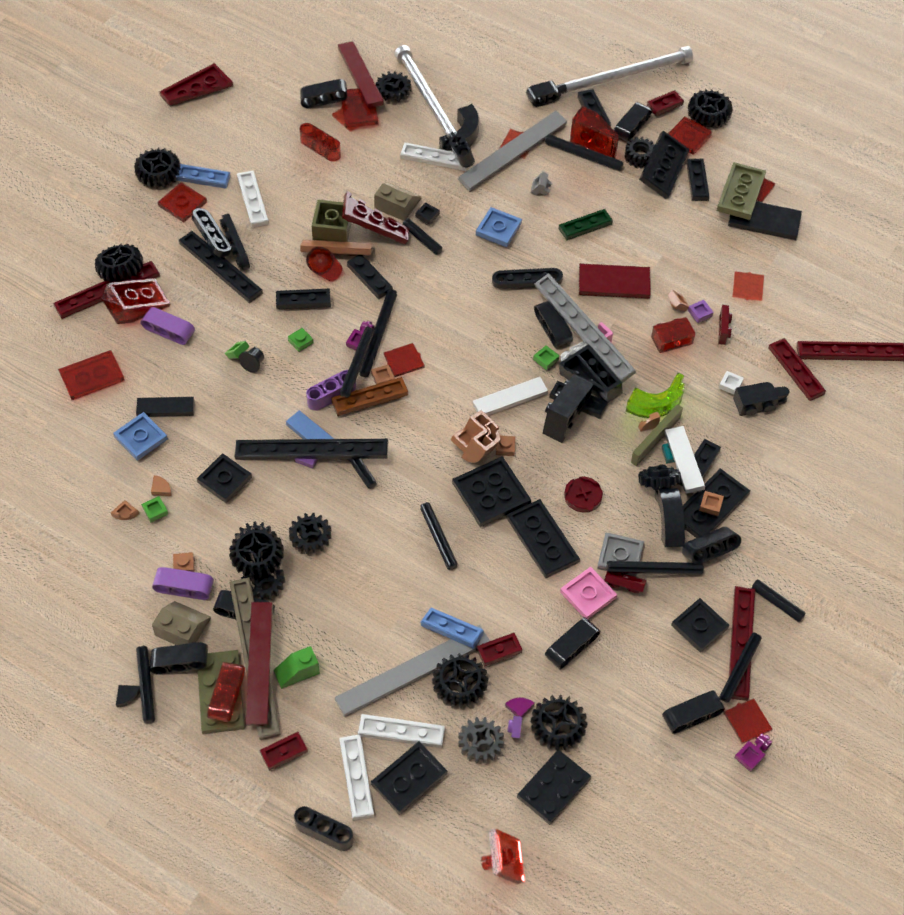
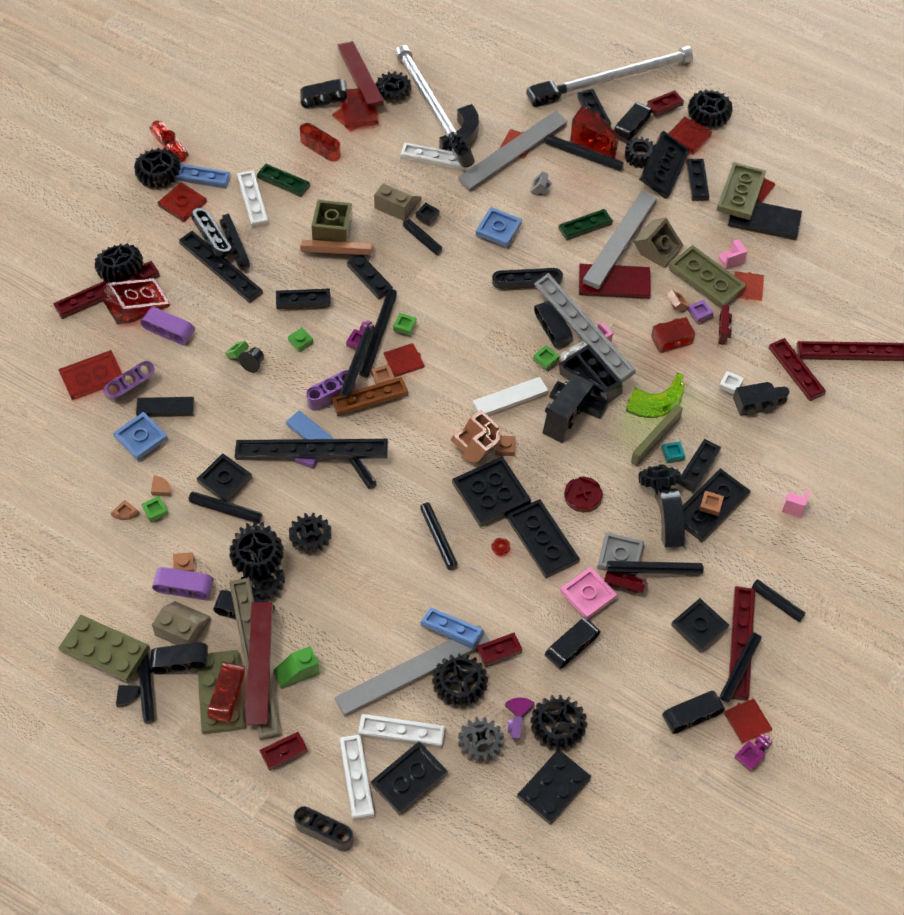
(104, 648): none -> olive plate
(136, 375): none -> medium lavender beam
(168, 140): none -> clear red piece
(196, 85): dark red wing -> none
(225, 507): none -> black axle
(283, 180): none -> dark green tile
(328, 268): clear red cap -> none
(360, 214): wing -> none
(404, 324): none -> bright green plate
(500, 551): none -> clear red plate
(504, 857): clear red tile -> none
(619, 240): none -> light grey tile
(650, 423): nougat tile -> none
(658, 242): none -> dark tan slope
(684, 459): white tile -> none
(707, 276): none -> olive plate
(711, 545): black beam -> none
(734, 256): none -> bright pink panel
(795, 504): none -> bright pink panel

